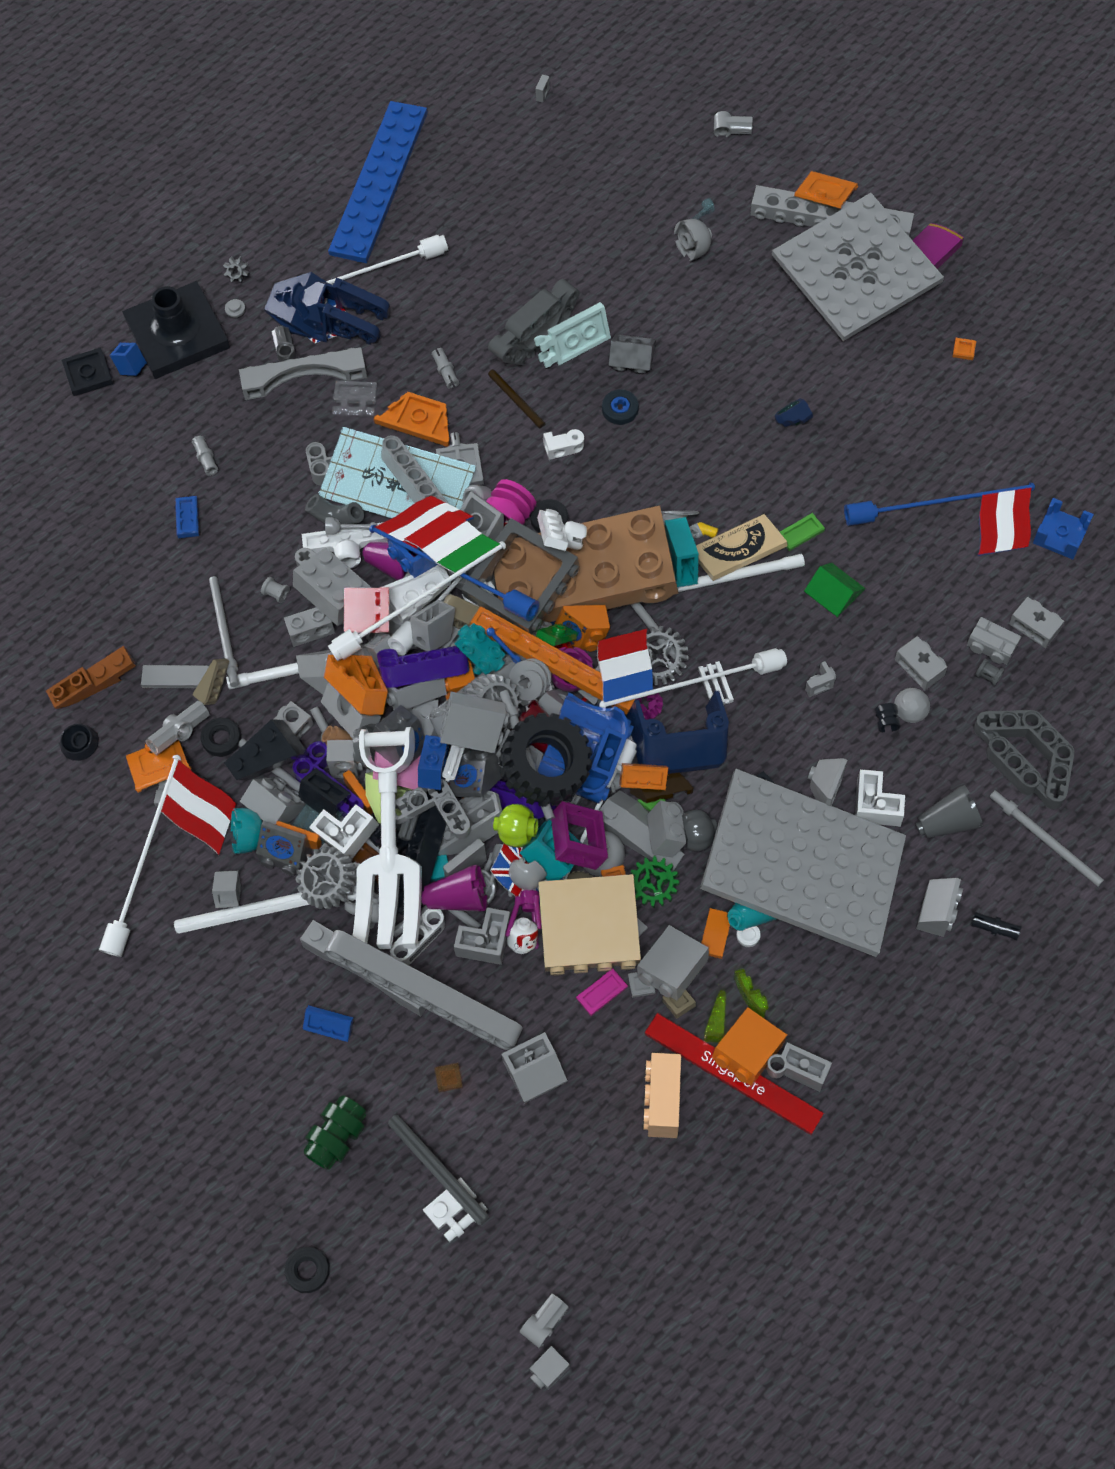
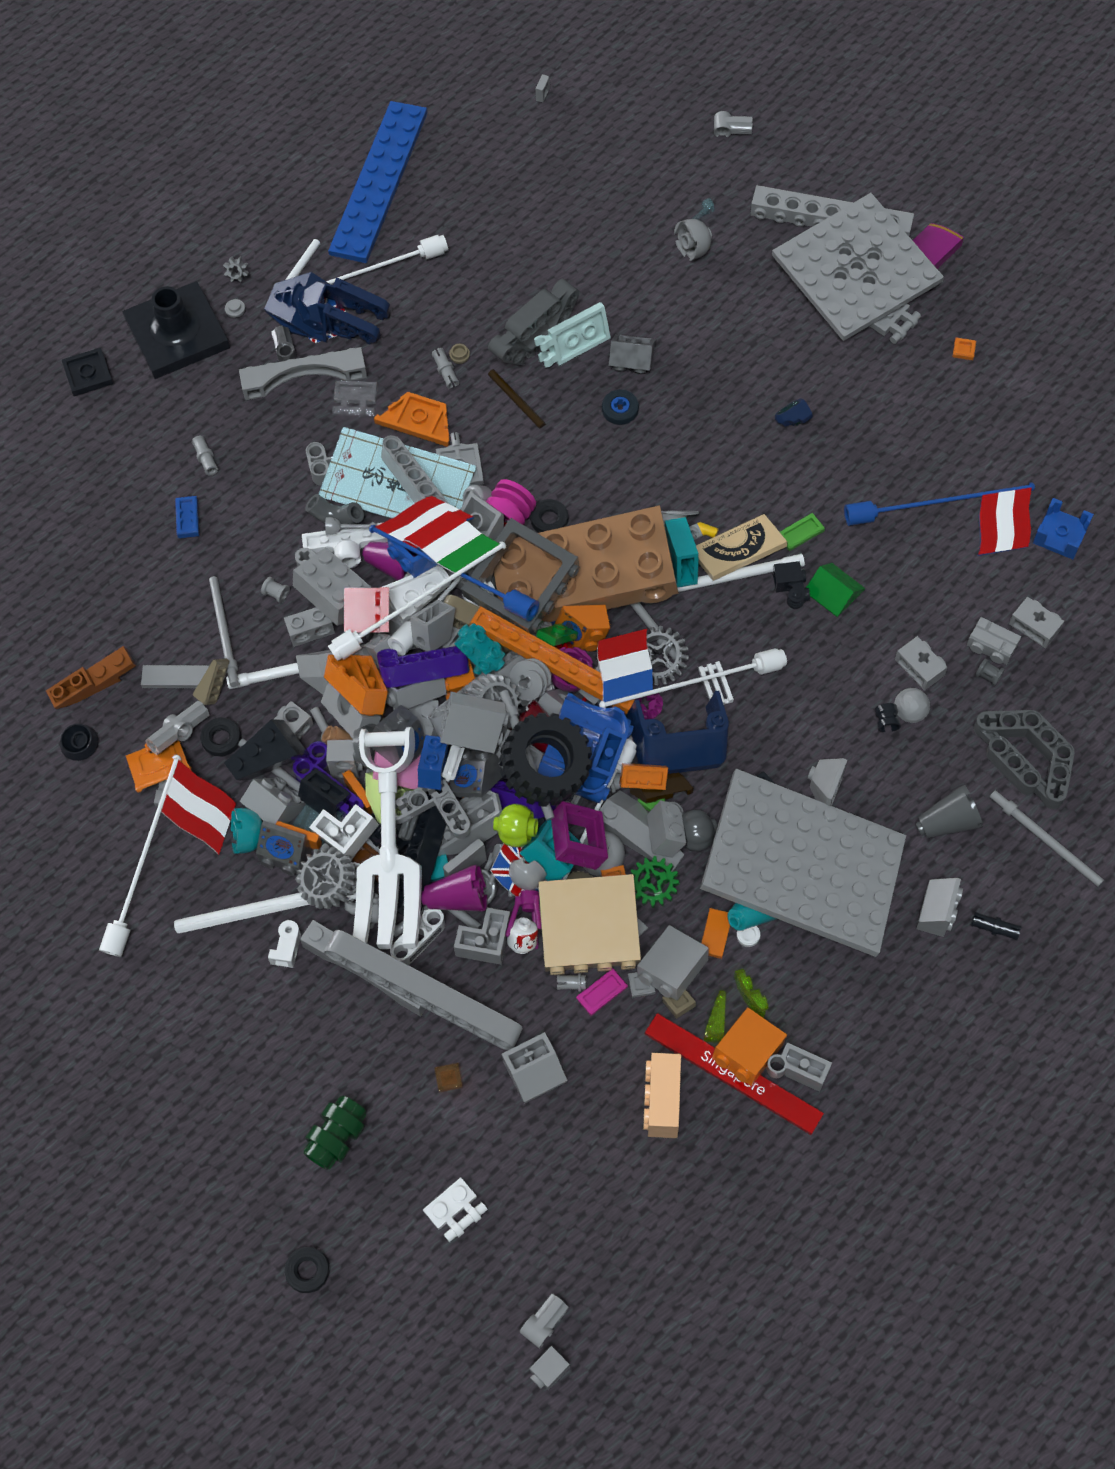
(128, 359): blue brick -> none
(226, 889): light grey brick -> none
(287, 945): none -> white leg
(304, 259): none -> white bar
(328, 1023): blue plate -> none
(438, 1170): dark grey axle -> none
(459, 353): none -> dark tan plate
(491, 632): blue hinge -> none
(557, 534): white plate -> none
(563, 444): white leg -> none
(572, 982): none -> light grey pin
(790, 578): none -> black brick
(822, 682): light grey bracket -> none
(826, 189): orange container -> none
(875, 805): white brick -> none
(890, 321): none -> light grey plate

